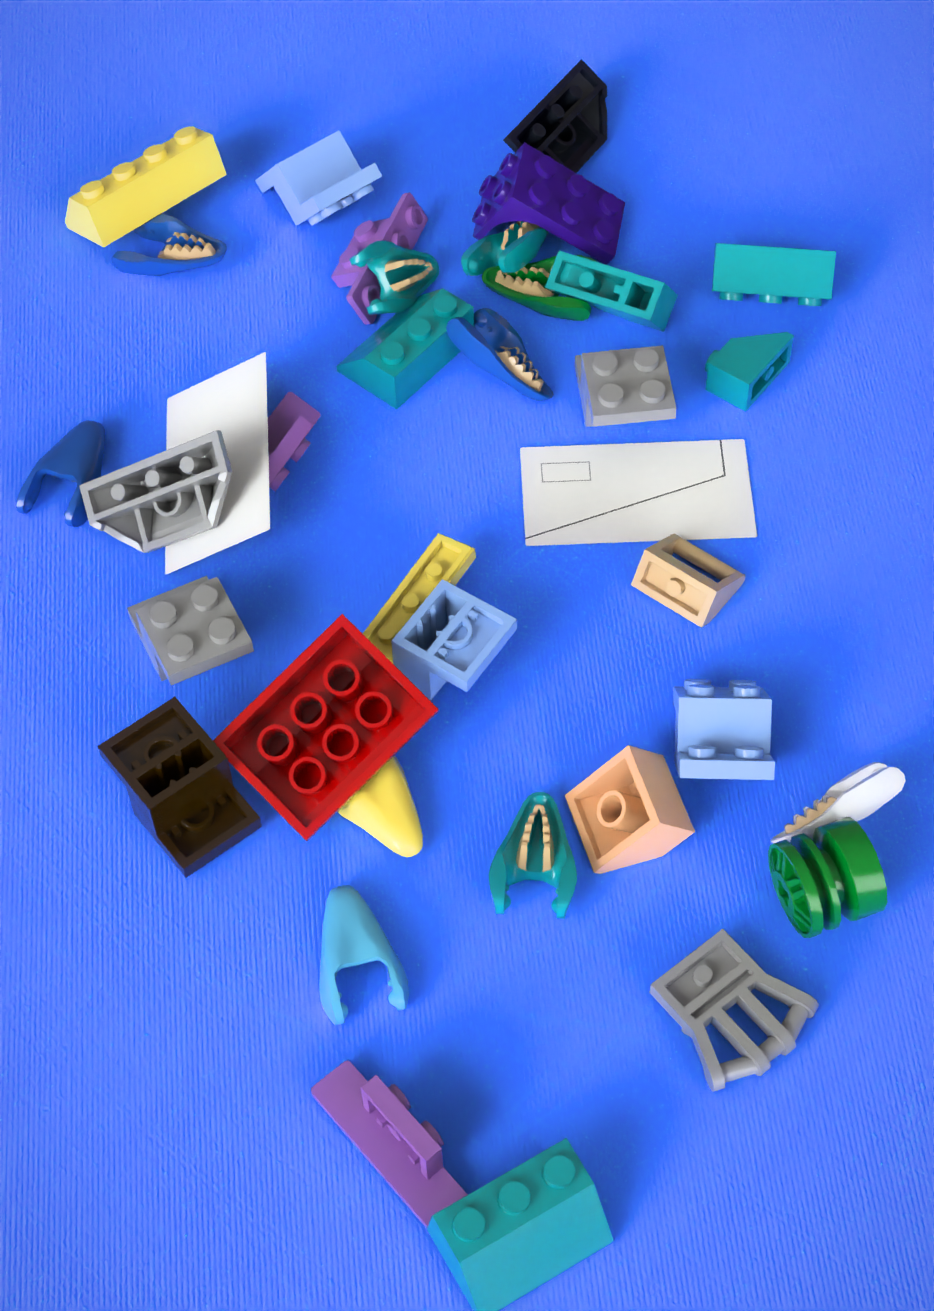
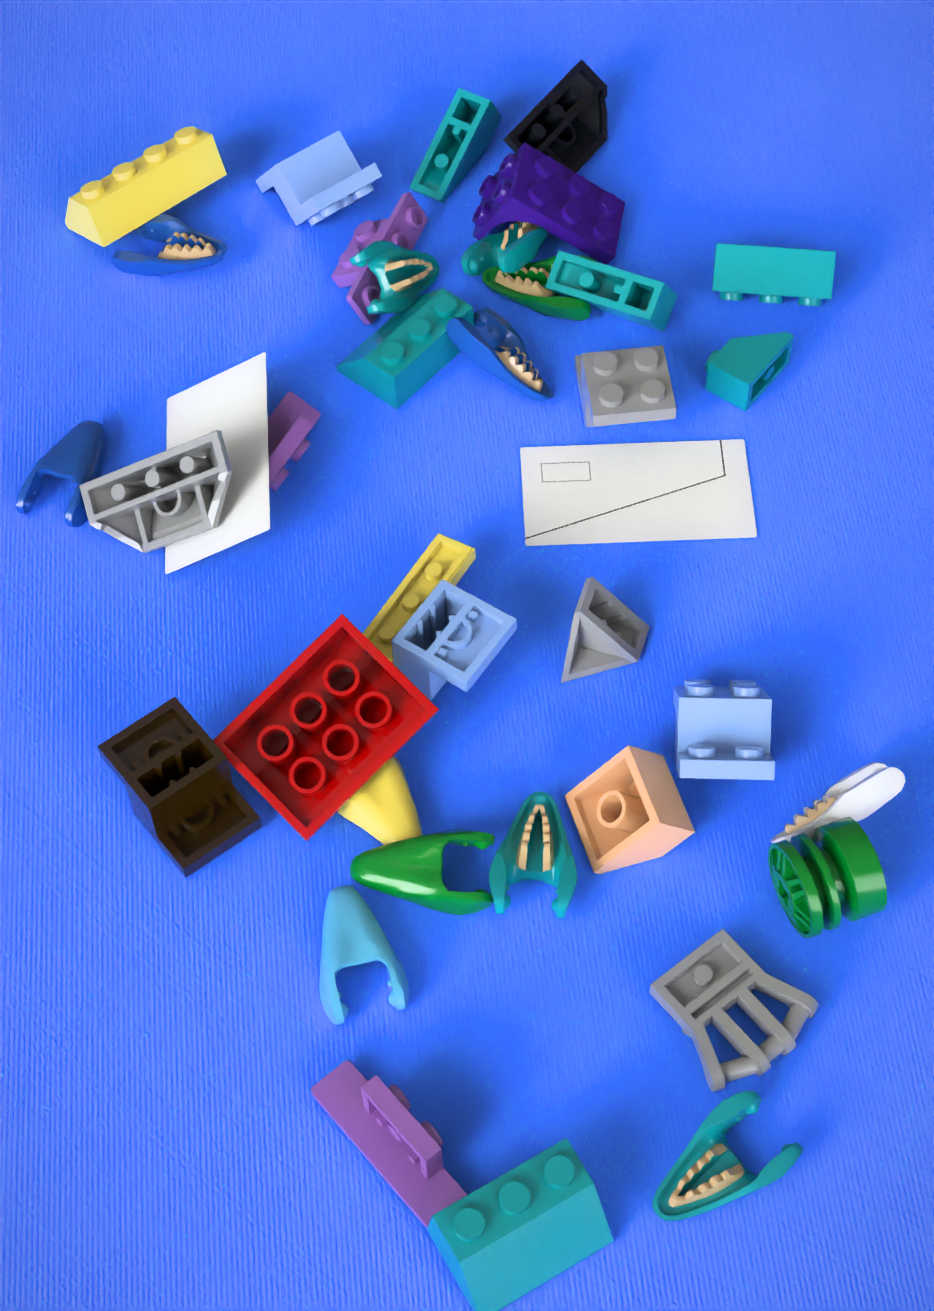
(190, 629): light grey bracket -> none
(415, 868): none -> green animal
(456, 145): none -> teal slope
(602, 634): none -> light grey slope
(680, 585): tile -> none
(708, 1169): none -> teal animal

